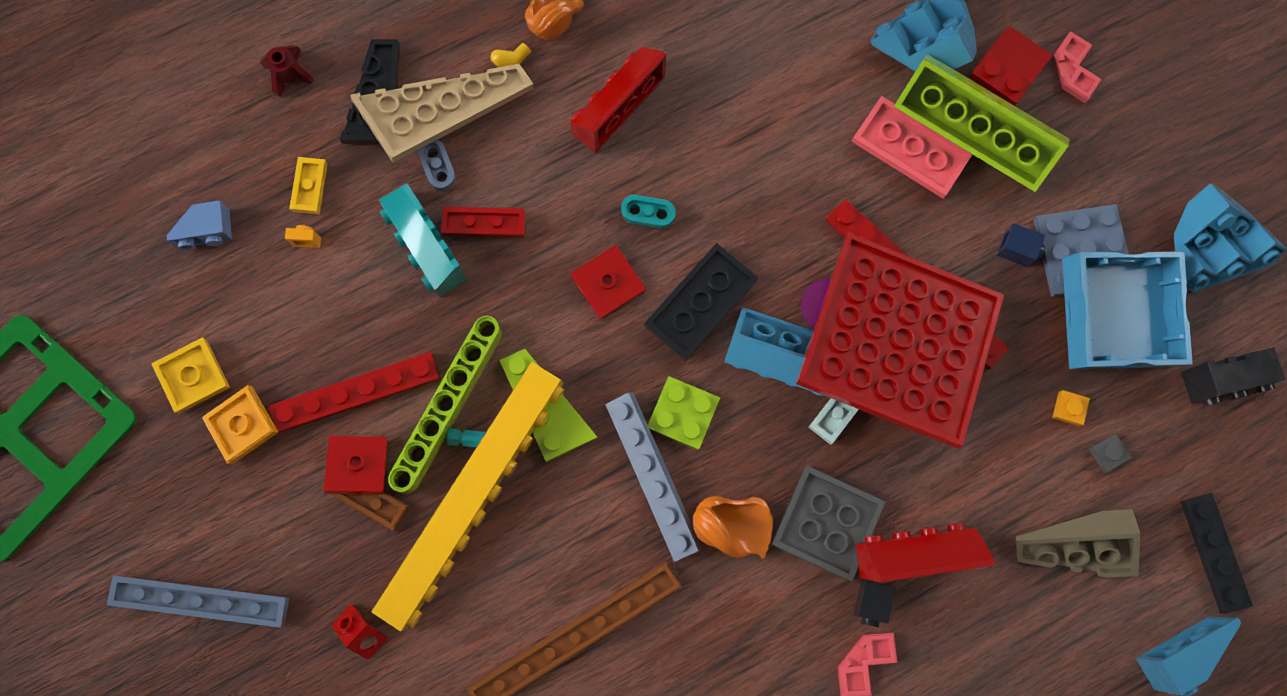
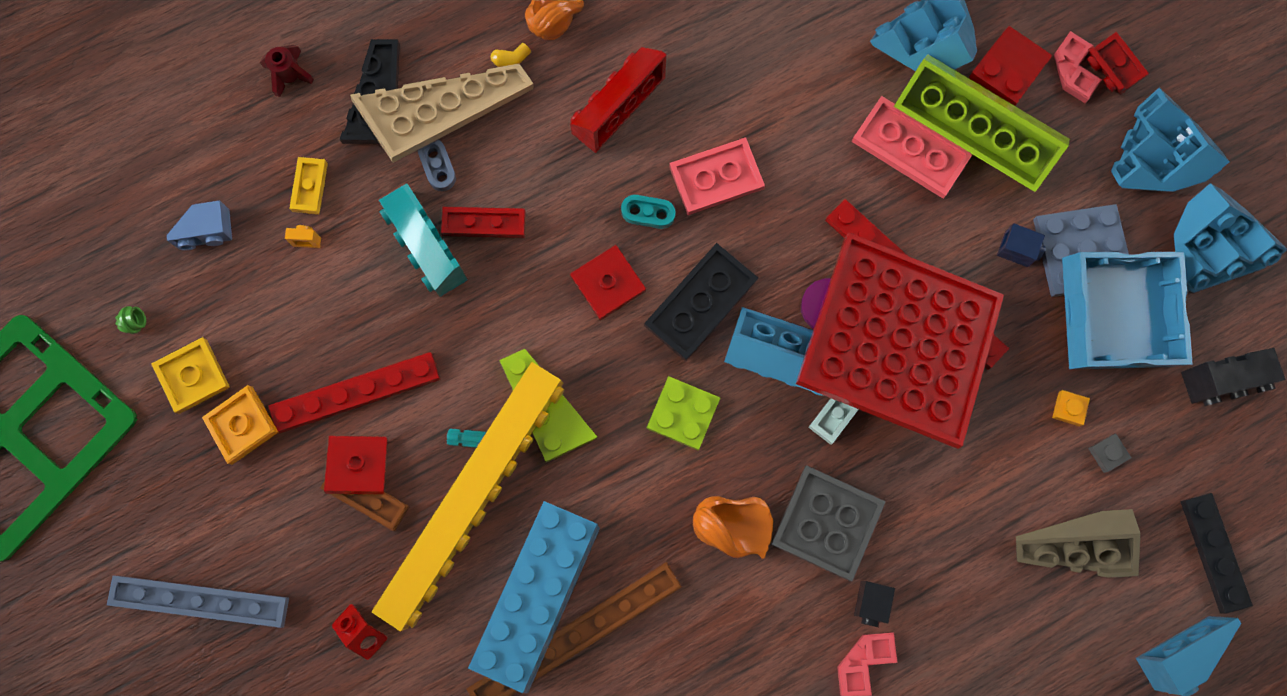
(130, 320): none -> bright green plate
(445, 419): lime beam -> none
(534, 598): none -> dark azure brick
(653, 476): sand blue plate -> none
(716, 176): none -> coral plate
(922, 553): red slope -> none
(1117, 64): none -> red bracket
(1166, 149): none -> dark azure brick

